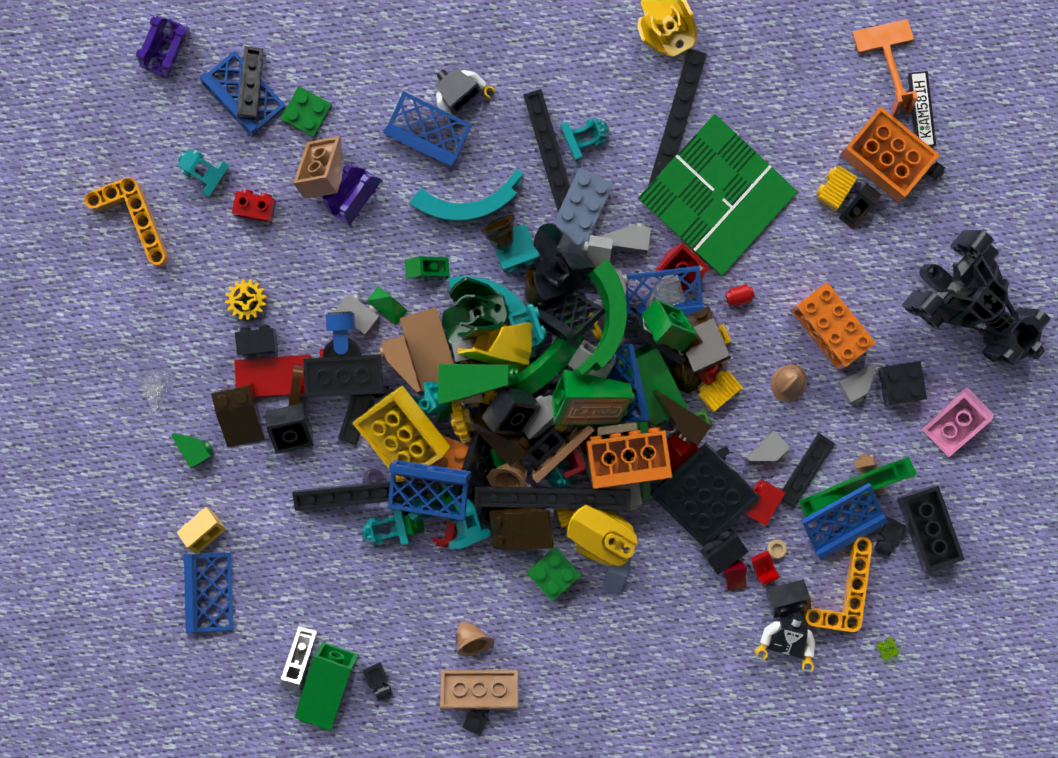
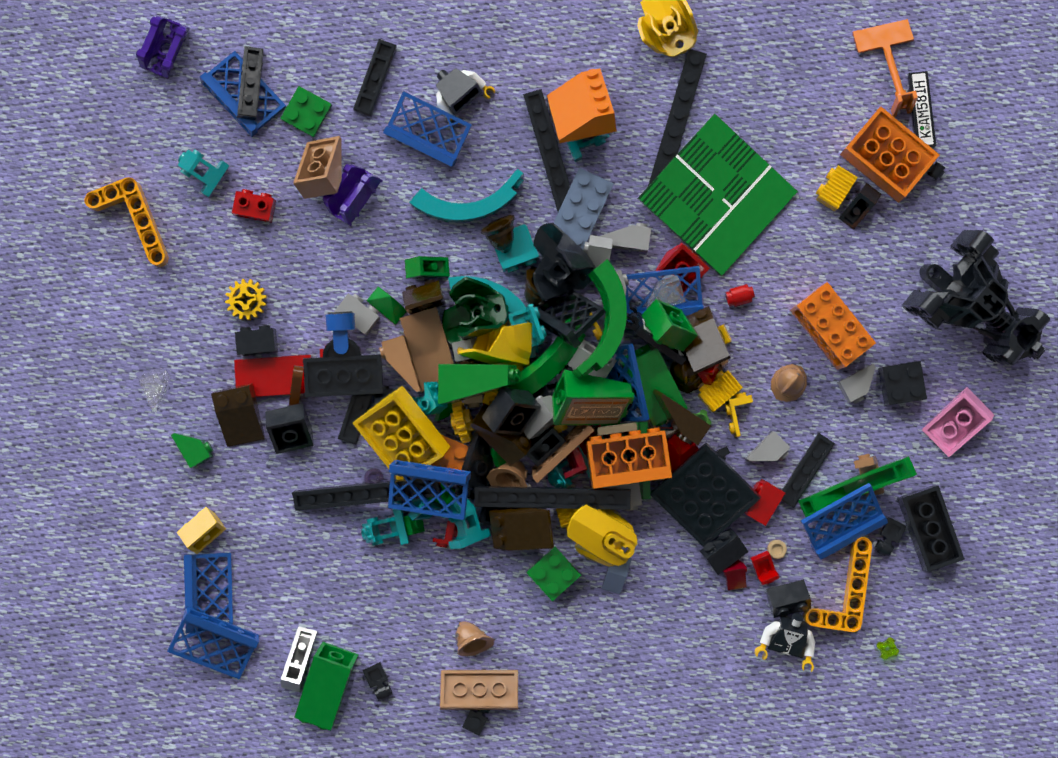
(223, 630): none -> blue fence
(375, 77): none -> black plate
(423, 297): none -> dark brown slope
(582, 107): none -> orange slope
(739, 399): none -> yellow bracket

